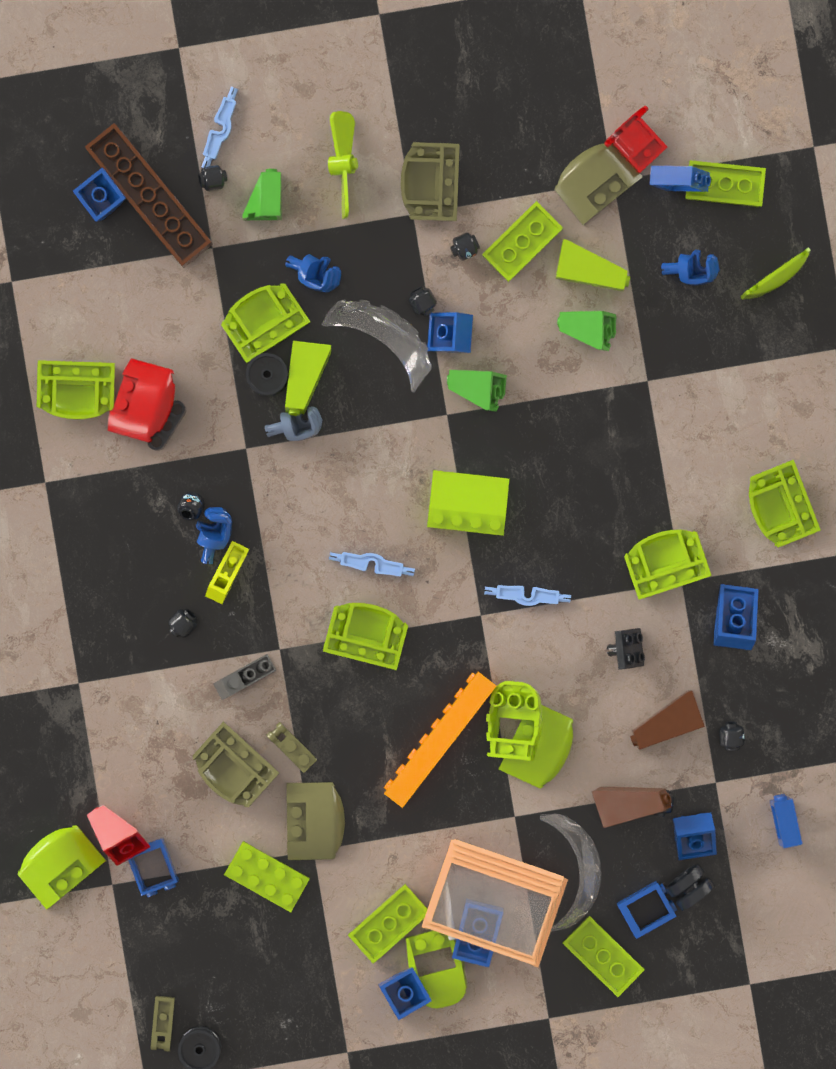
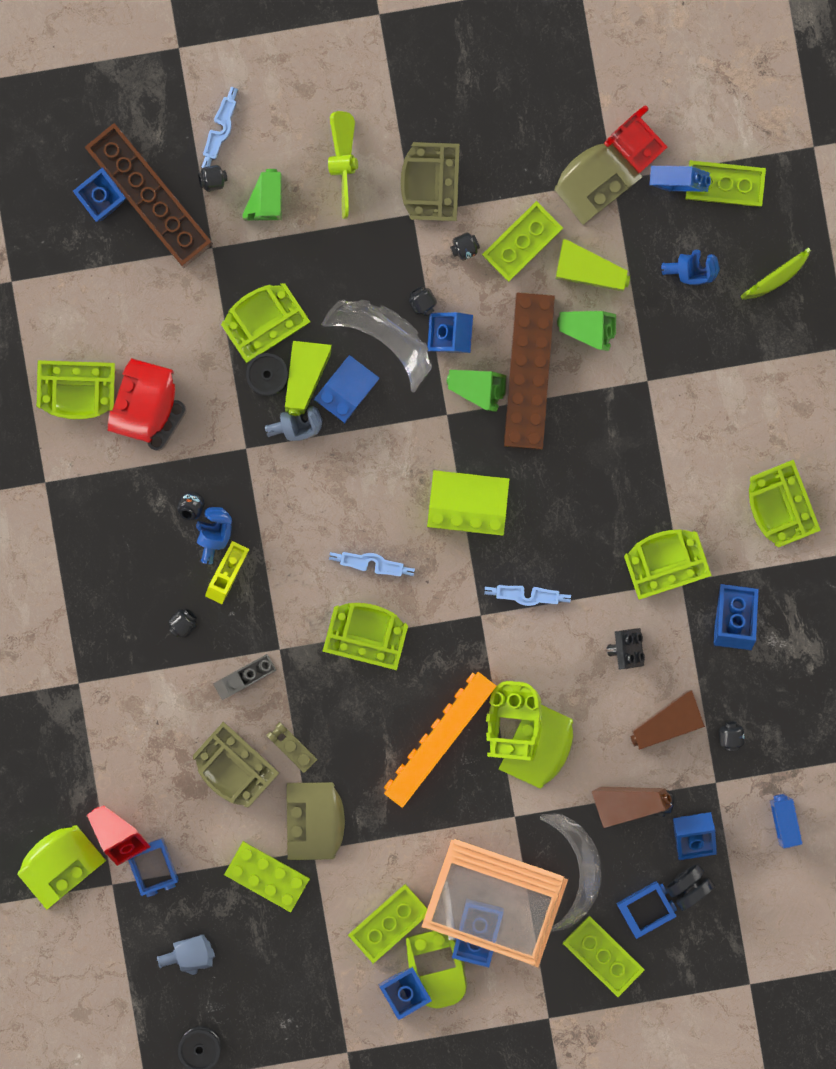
(162, 1022): olive plate -> none
(189, 955): none -> sand blue piece
(313, 272): blue piece -> none
(346, 389): none -> blue slope
(529, 371): none -> reddish brown brick

